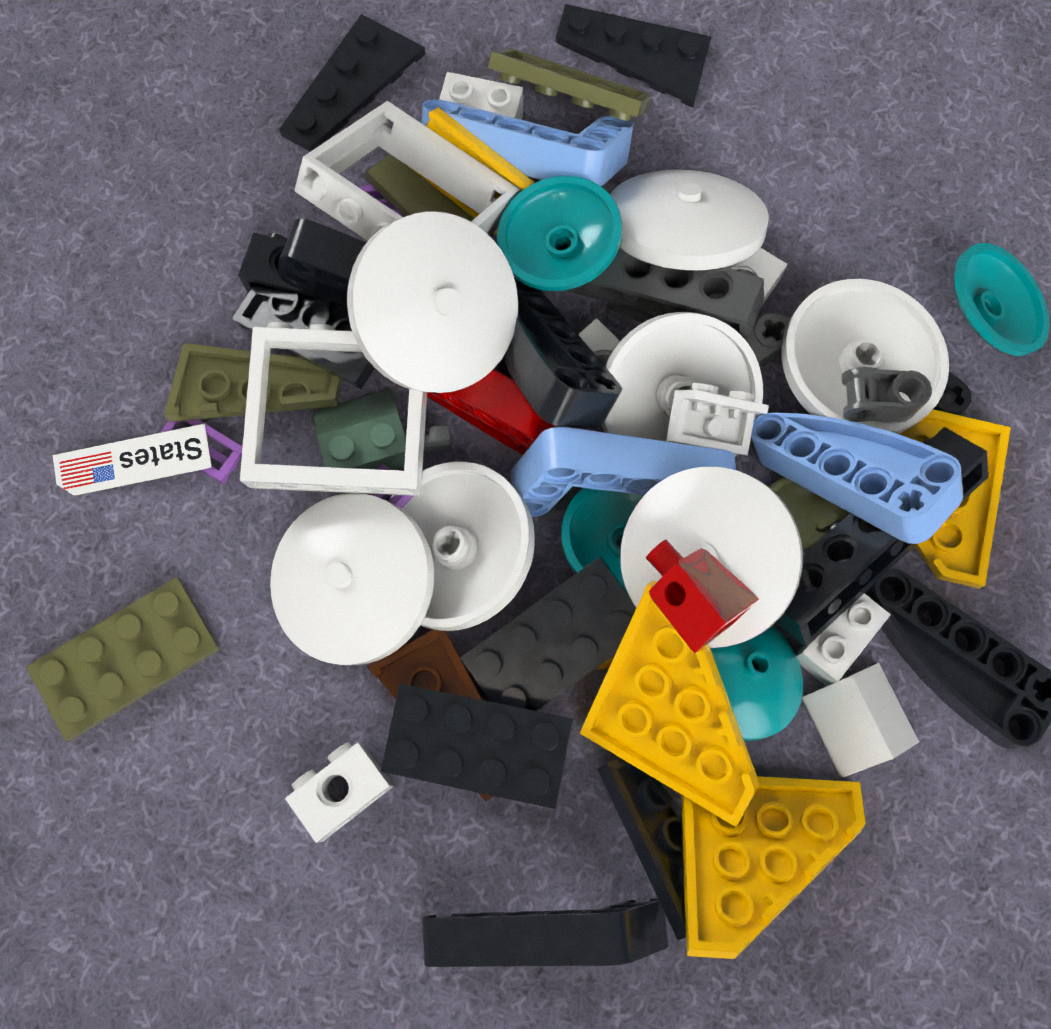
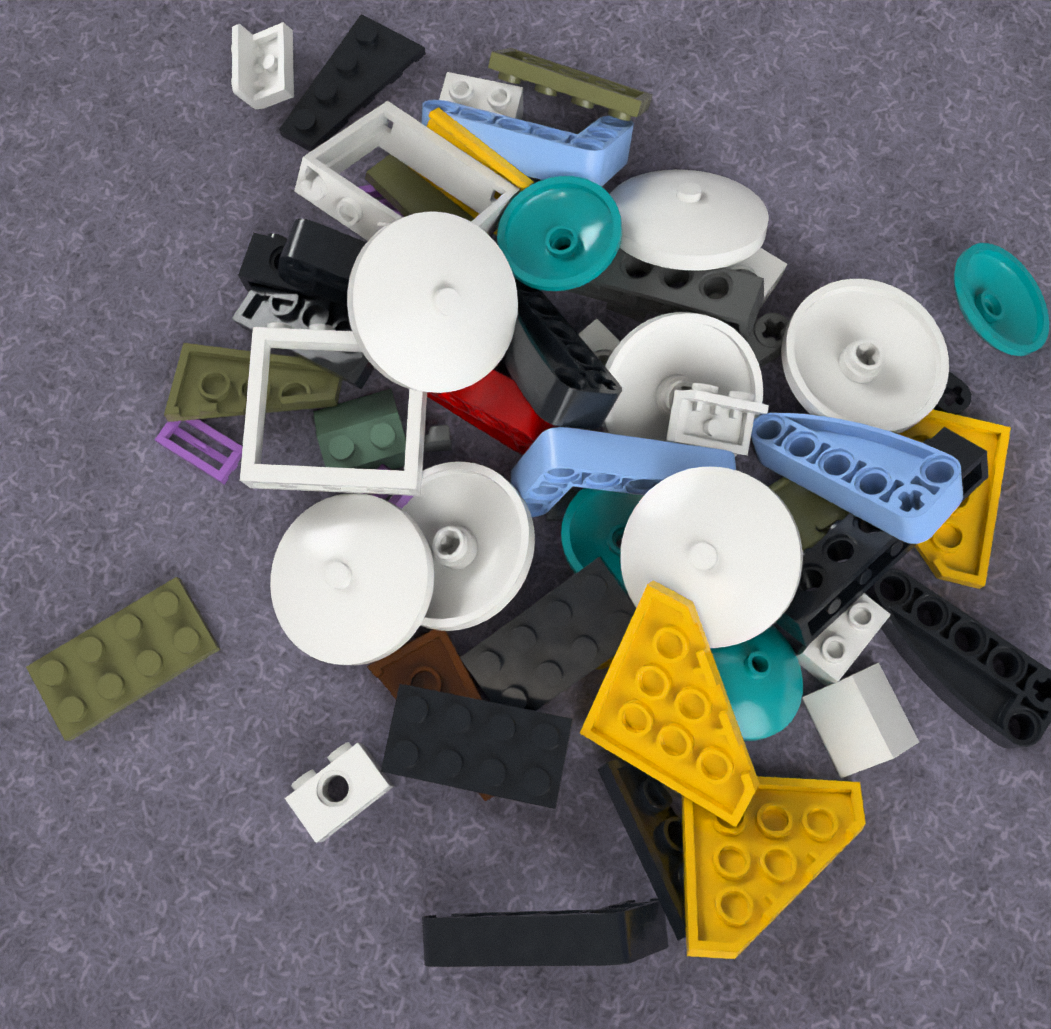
(133, 460): white sticker -> none
(262, 65): none -> white bracket
(650, 52): black wing -> none
(697, 594): red torso -> none
(876, 396): dark grey piece -> none

